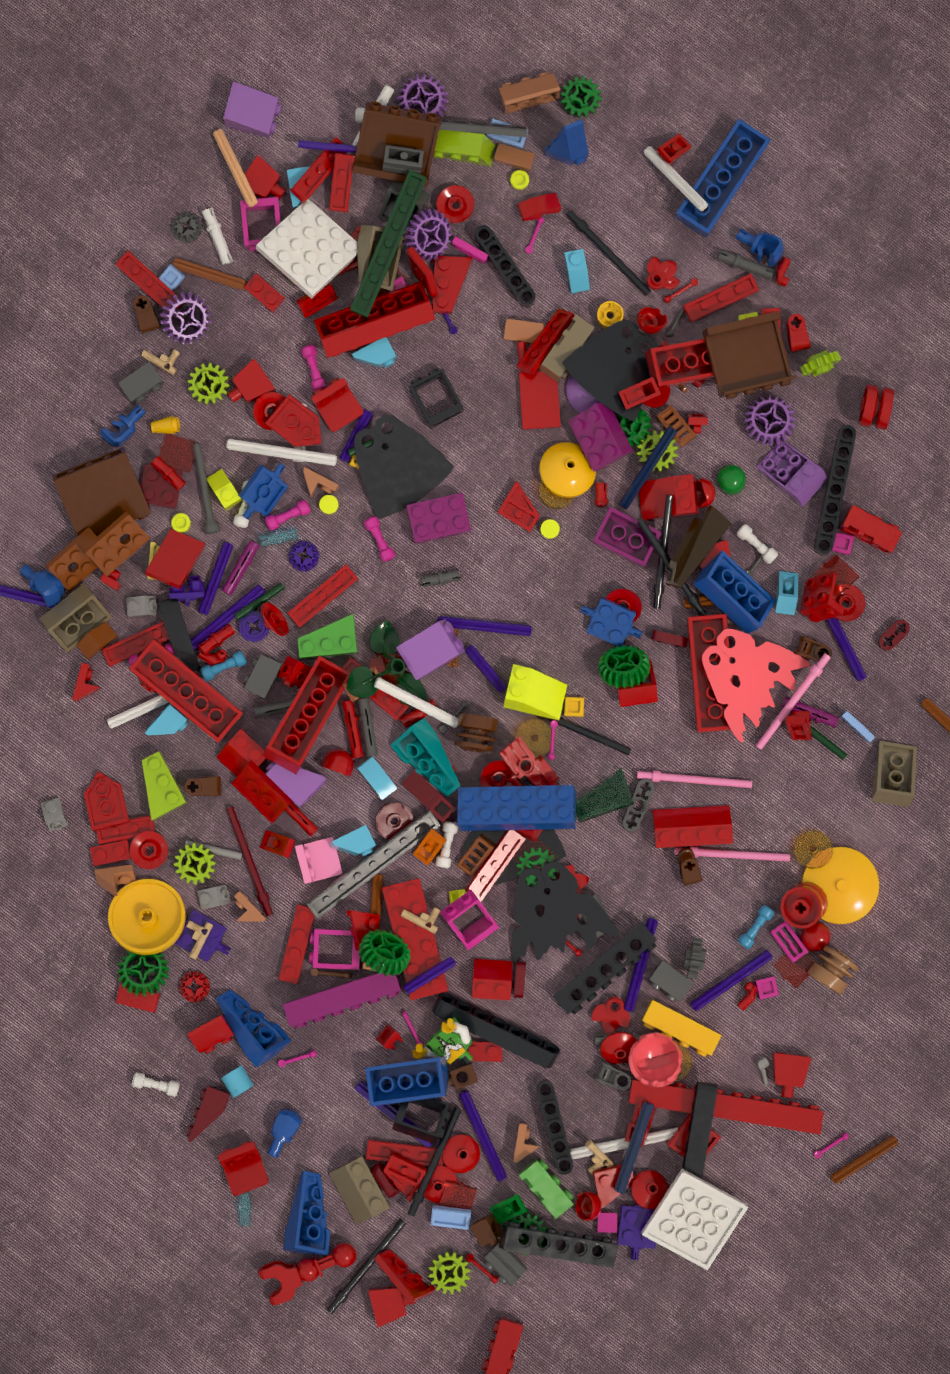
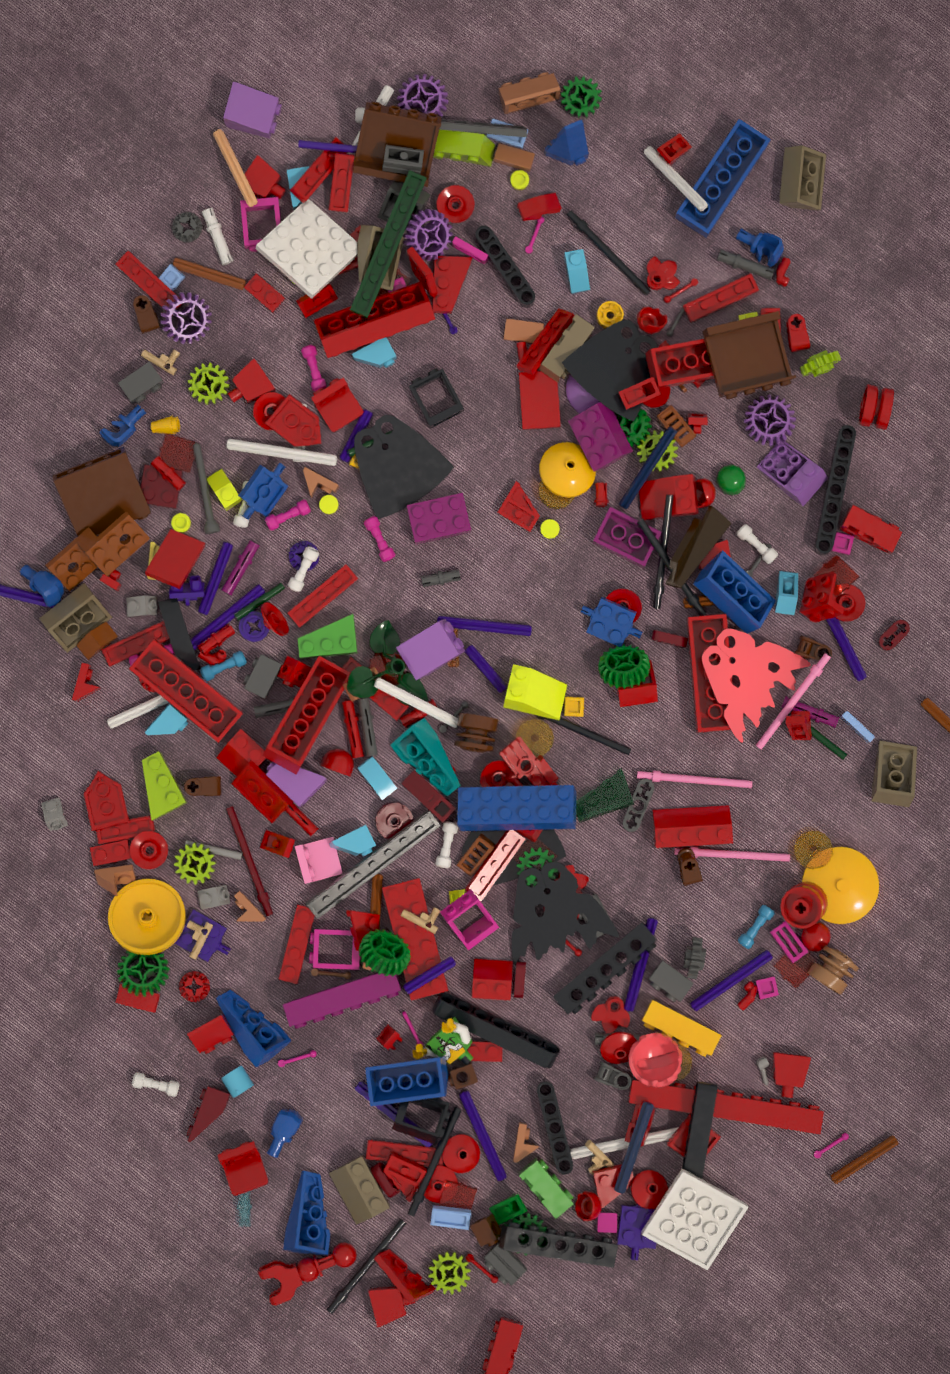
(279, 537): clear light blue pin -> none
(310, 555): none -> white piece
(429, 847): orange slope -> none
(553, 724): dark pink hinge -> none
(802, 178): none -> dark tan slope

